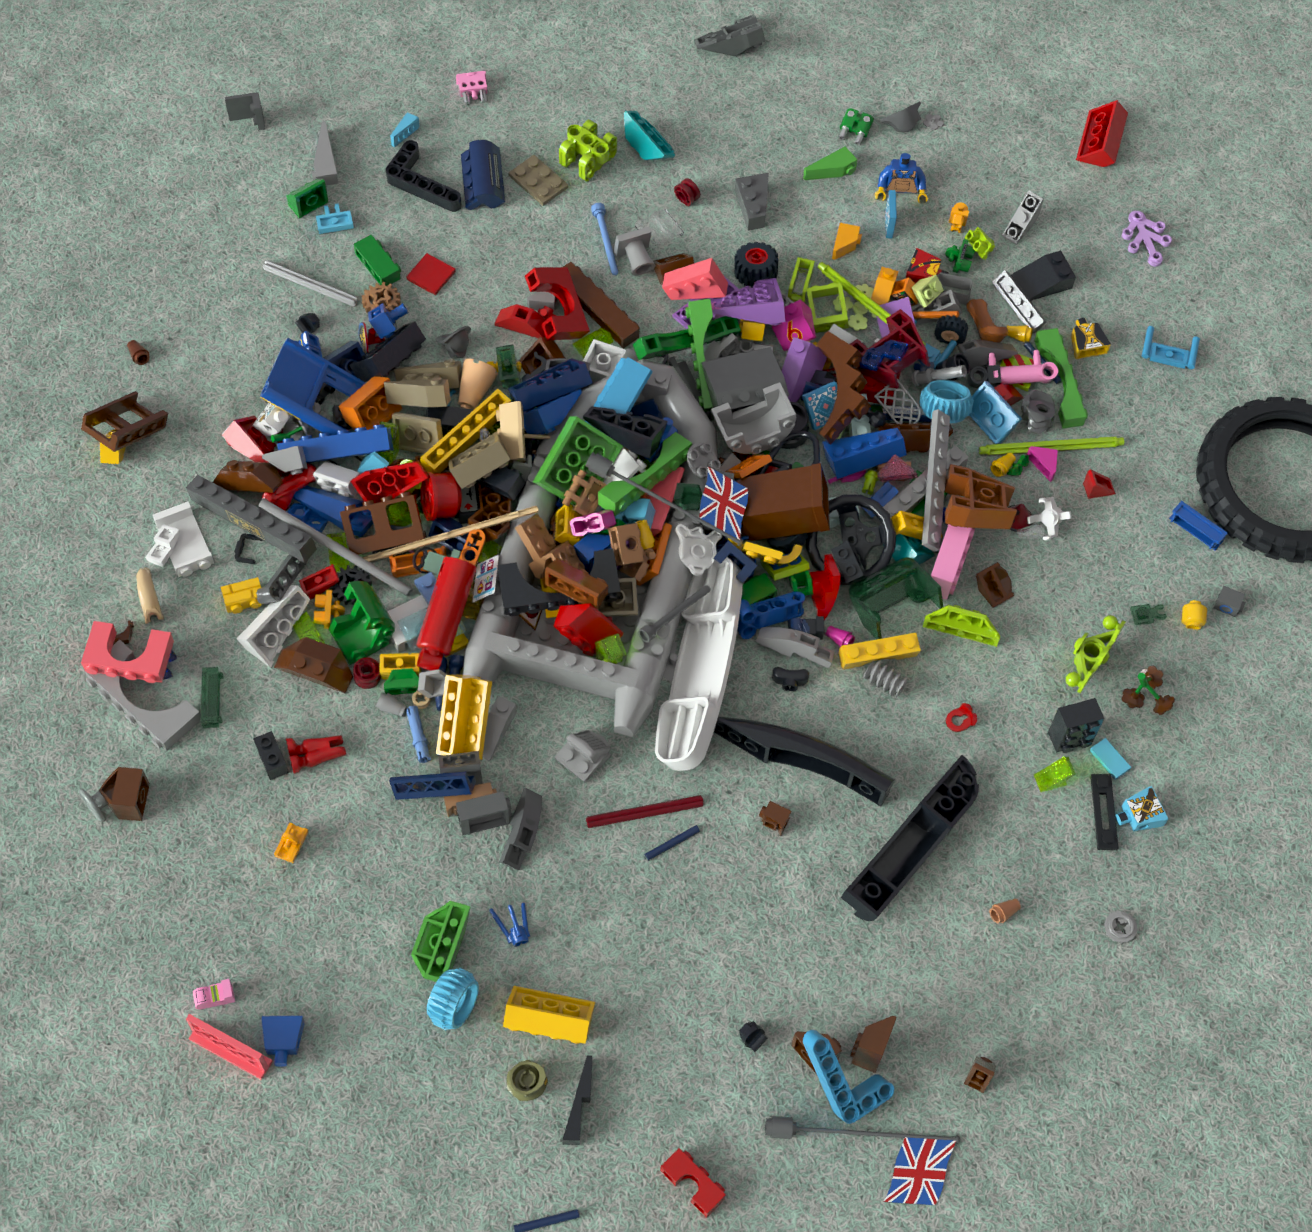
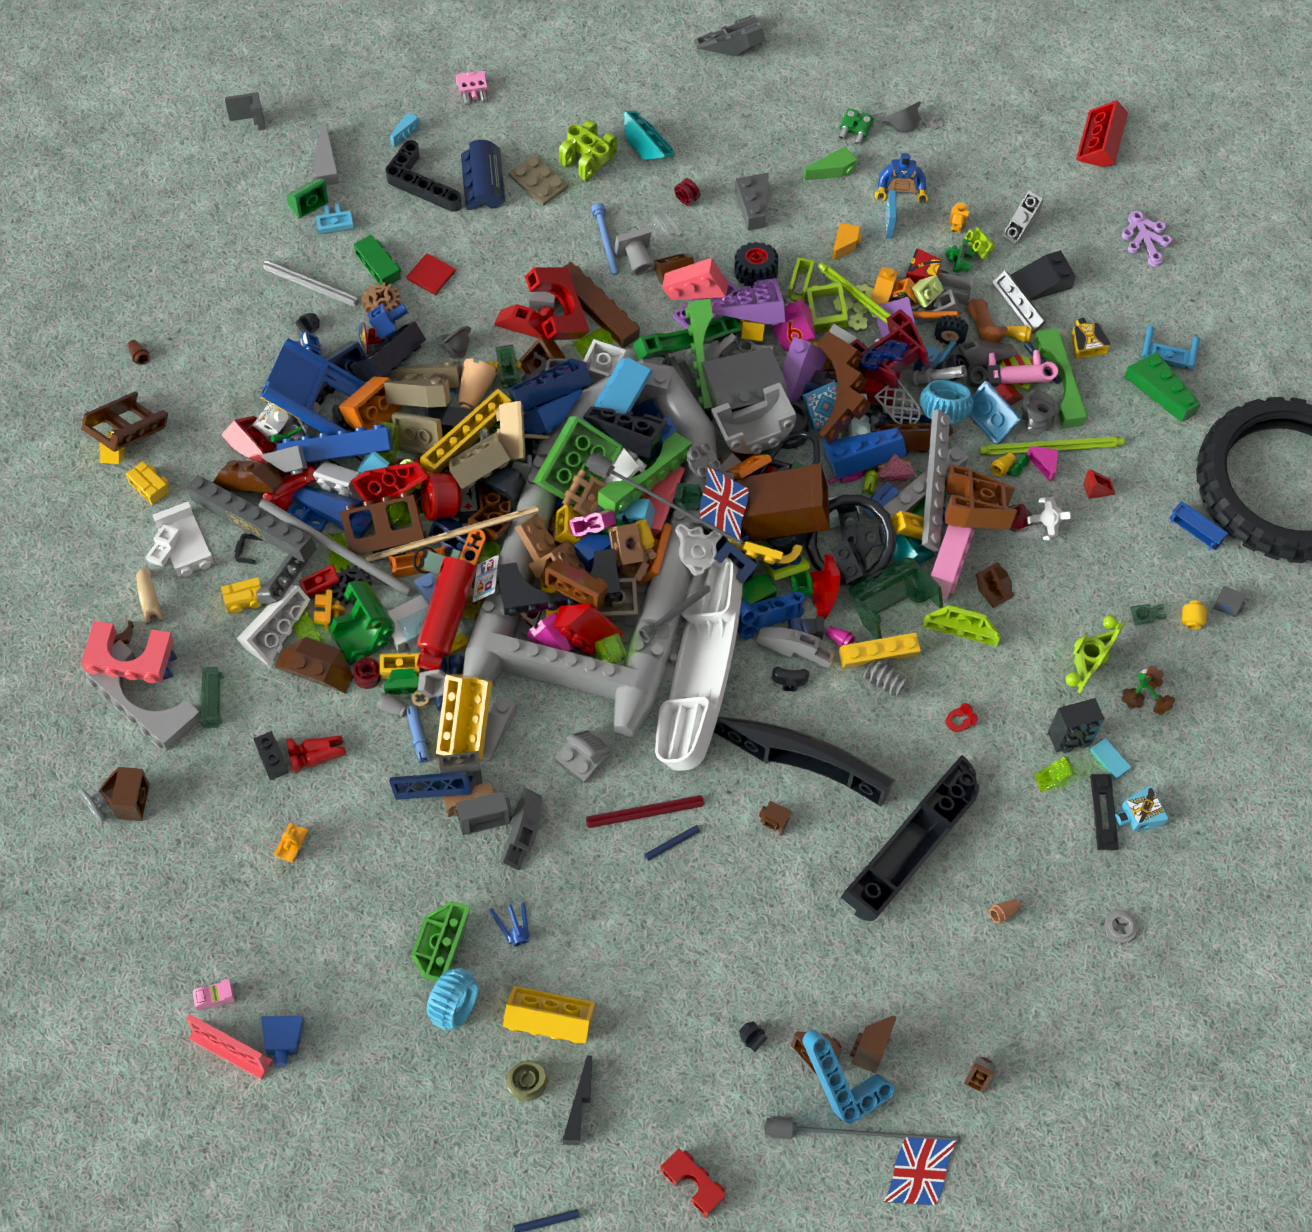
(147, 482): none -> yellow brick
(549, 636): none -> dark pink cone
(1163, 386): none -> green wedge

